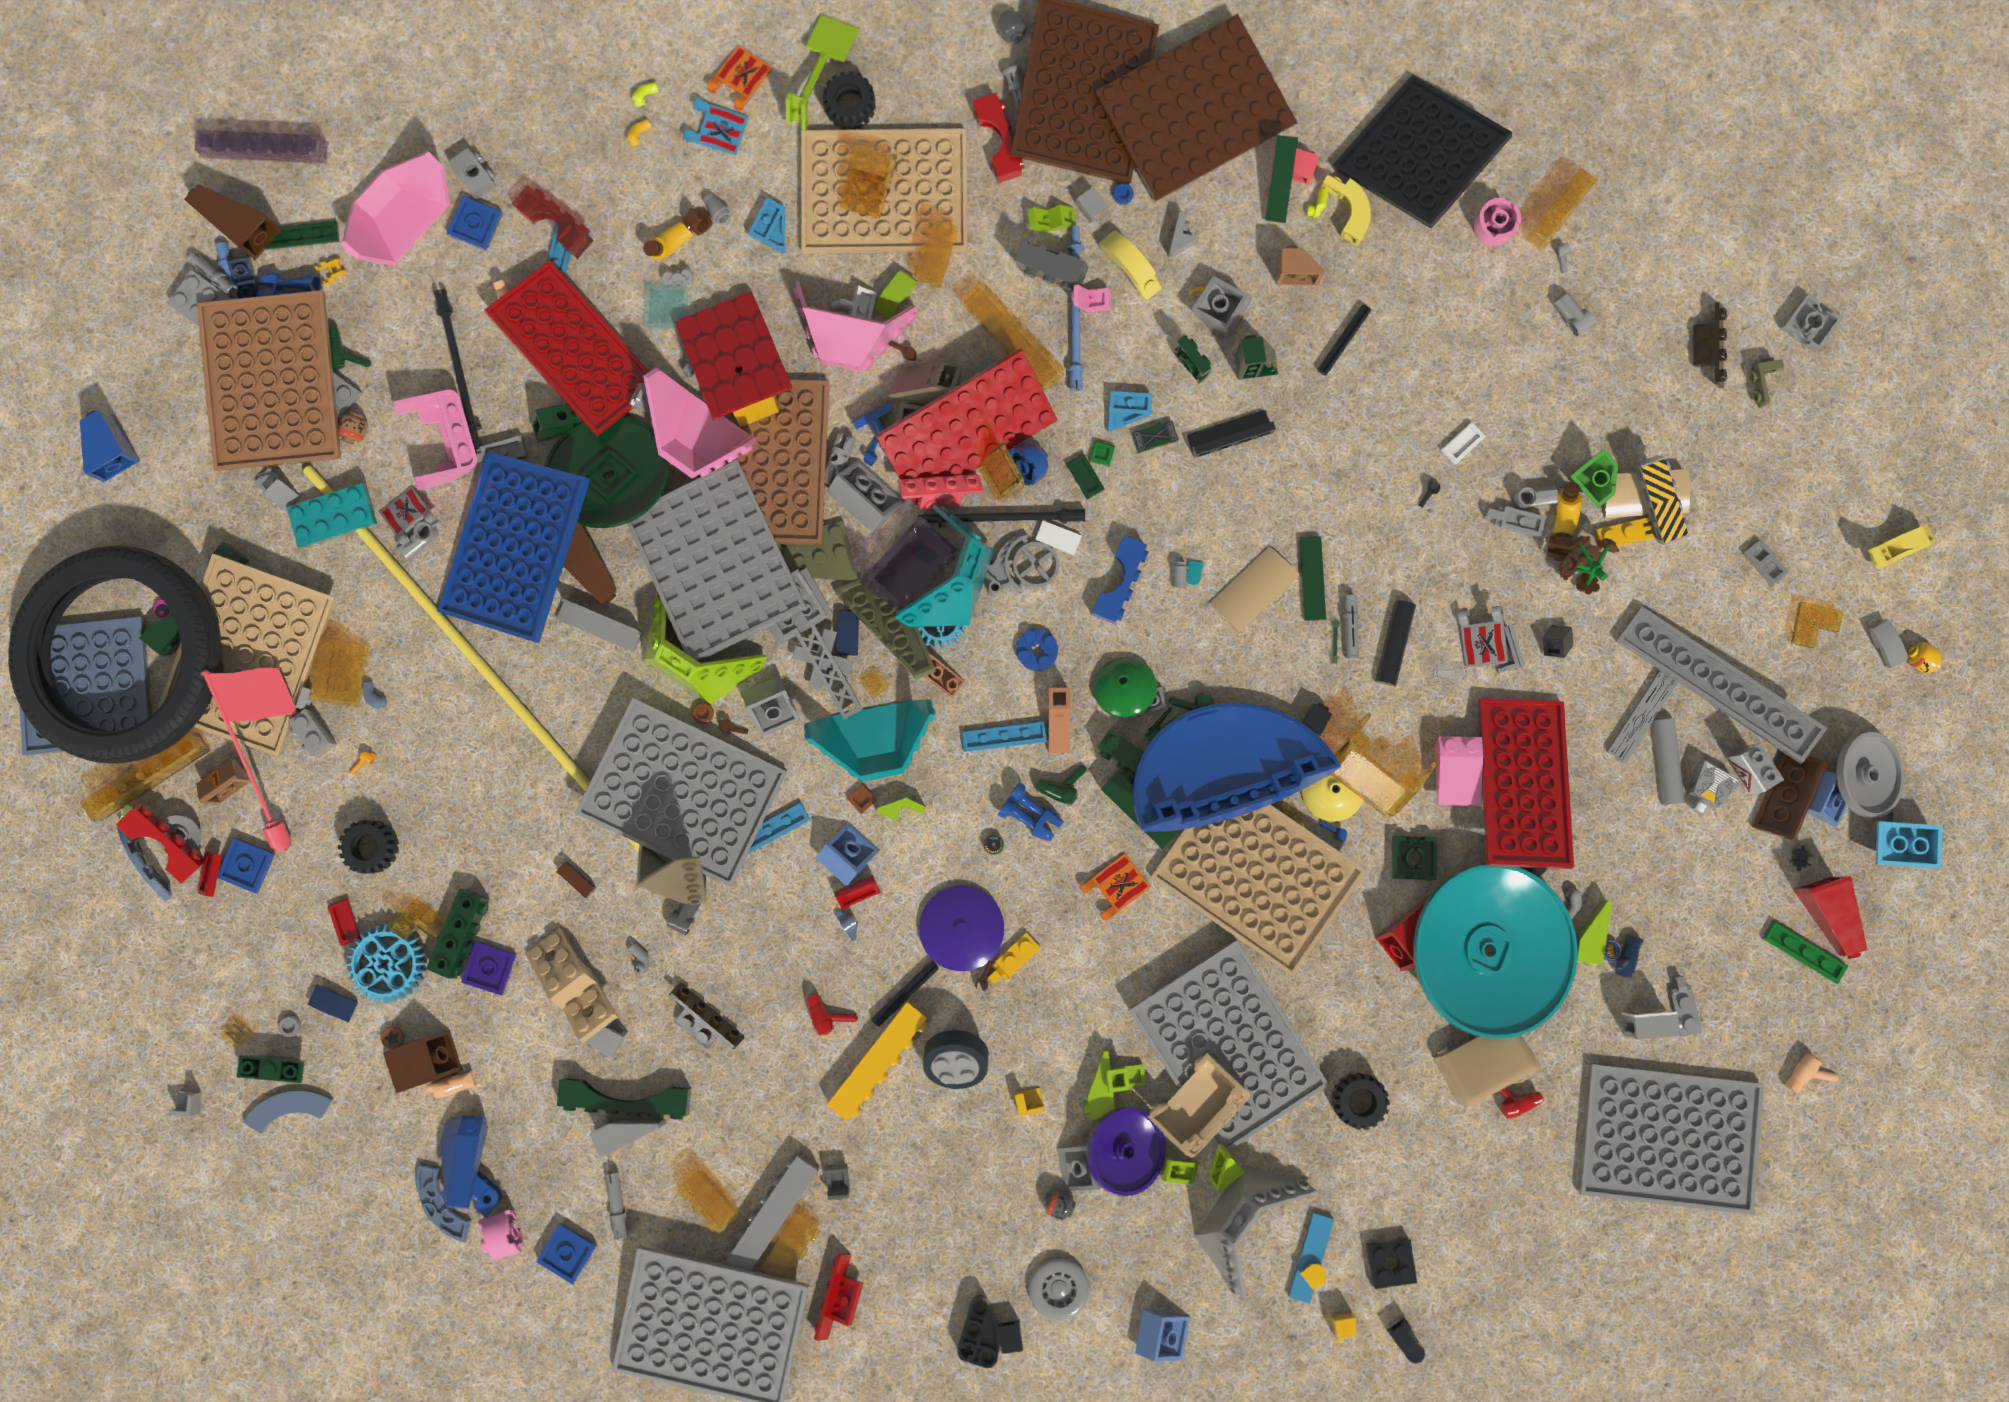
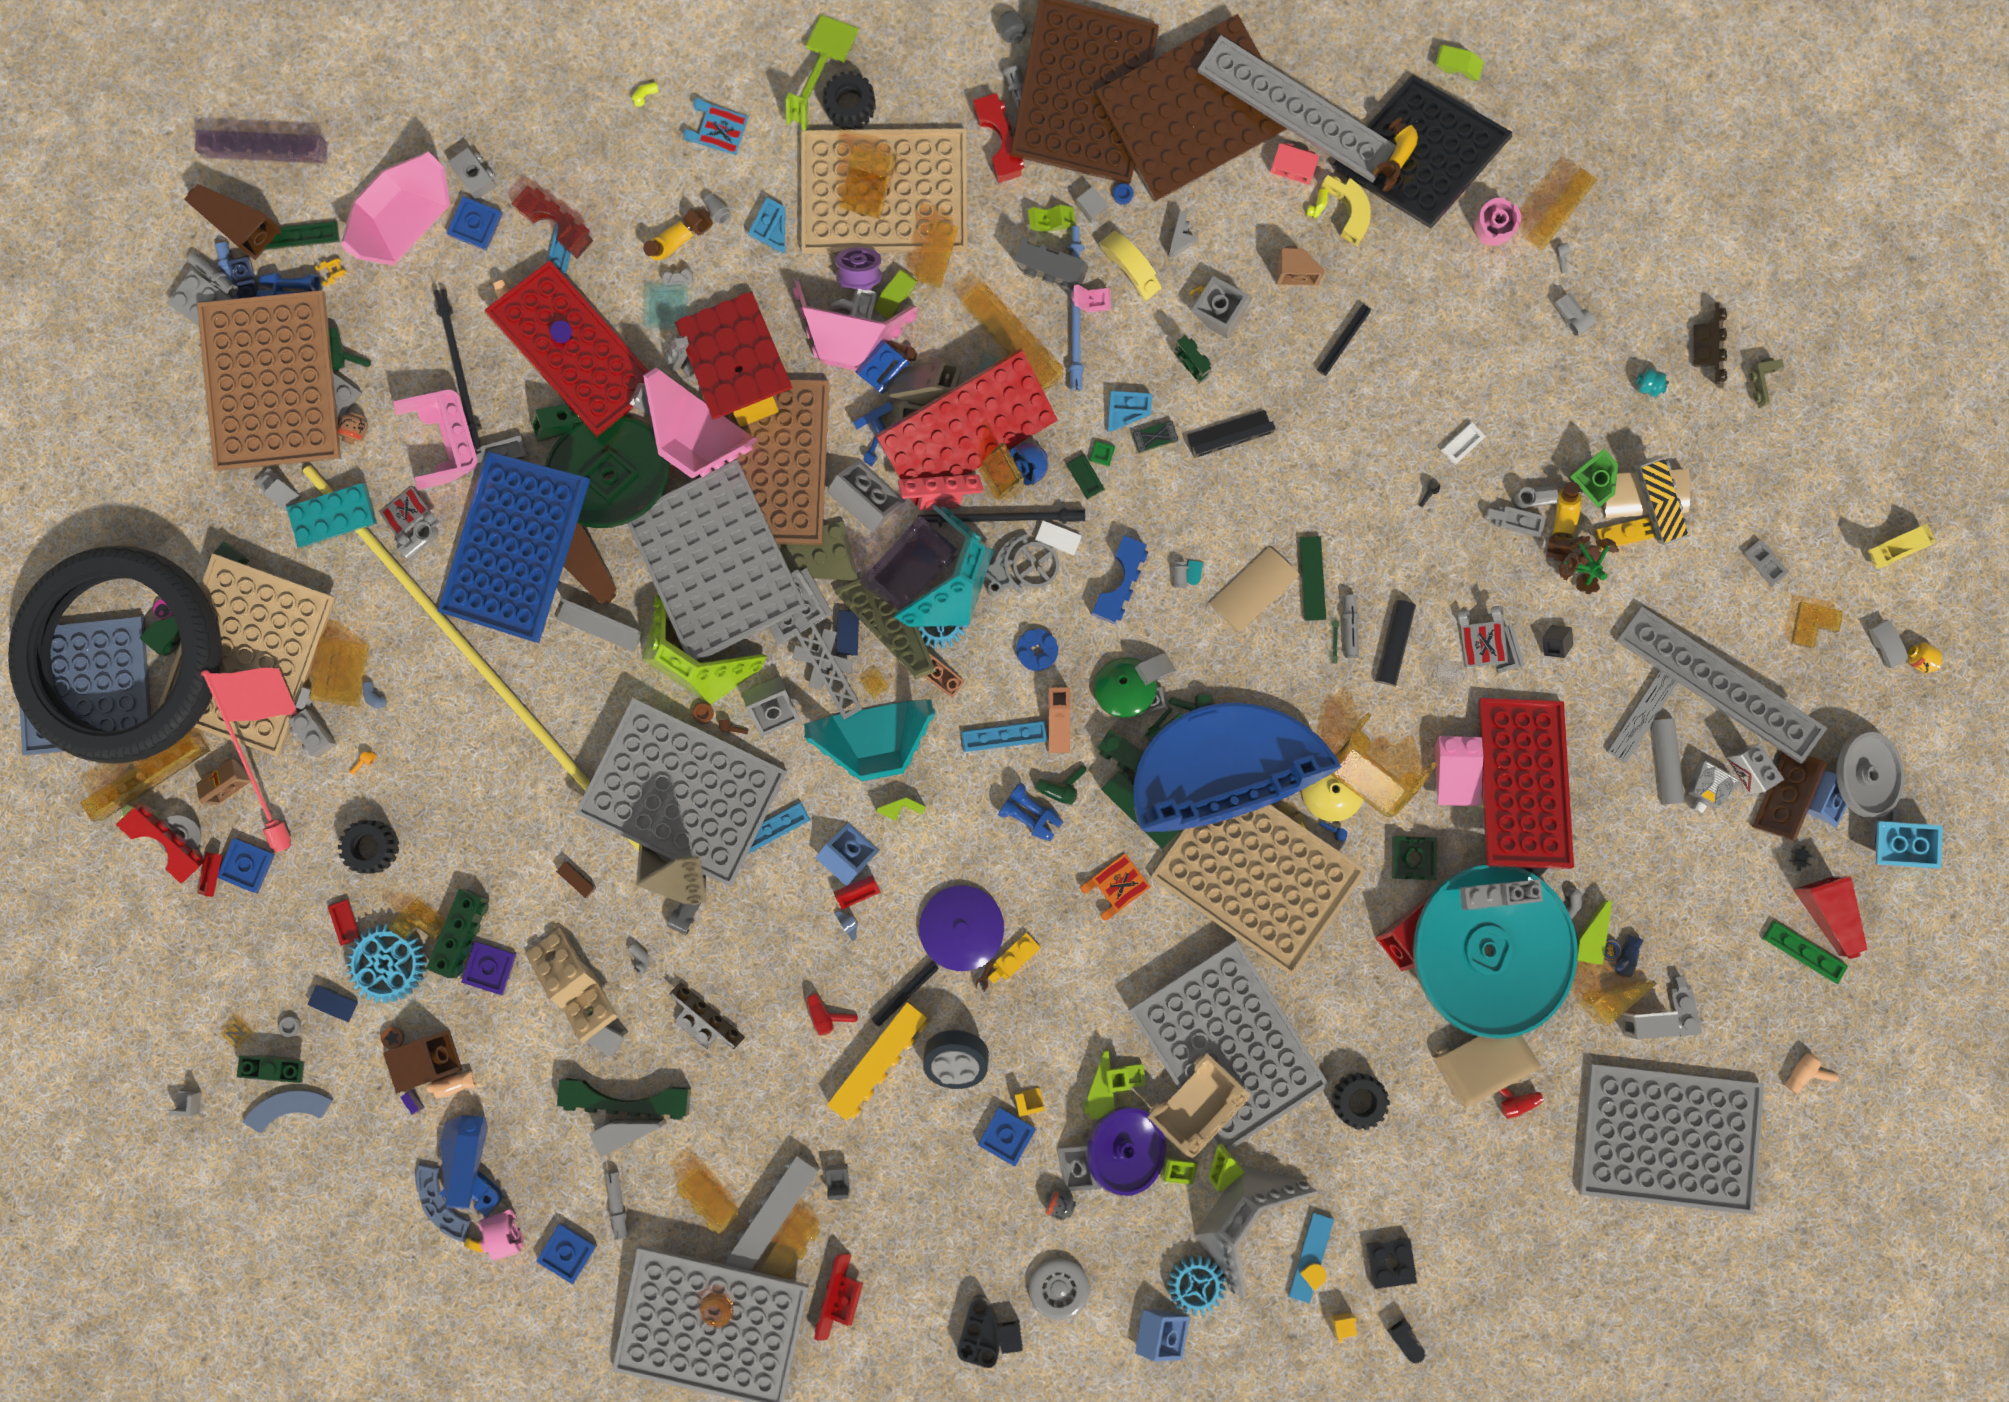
(104, 446): blue slope -> none
(149, 873): sand blue tile -> none
(412, 1102): none -> dark purple tile
(473, 1244): none -> yellow tile
(561, 331): none -> dark purple tile
(635, 130): yellow arm -> none
(676, 352): none -> light grey hinge
(720, 1301): none -> clear orange piece
(741, 73): orange flag -> none
(838, 457): light grey hinge -> none
(858, 268): none -> medium lavender wheel
(862, 799): dark orange tile -> none
(878, 362): none -> blue plate
(993, 844): black tile -> none
(1007, 1136): none -> blue plate
(1155, 668): none -> light grey slope
(1204, 1279): none -> medium azure gear
(1255, 358): dark green wedge -> none
(1281, 178): dark green tile -> none
(1295, 108): none -> light grey plate
(1317, 718): black brick -> none
(1405, 141): none -> piece
(1459, 60): none -> lime slope
(1500, 894): none -> light grey slope
(1610, 1002): none -> clear yellow slope
(1652, 382): none -> teal piece
(1798, 322): light grey brick -> none

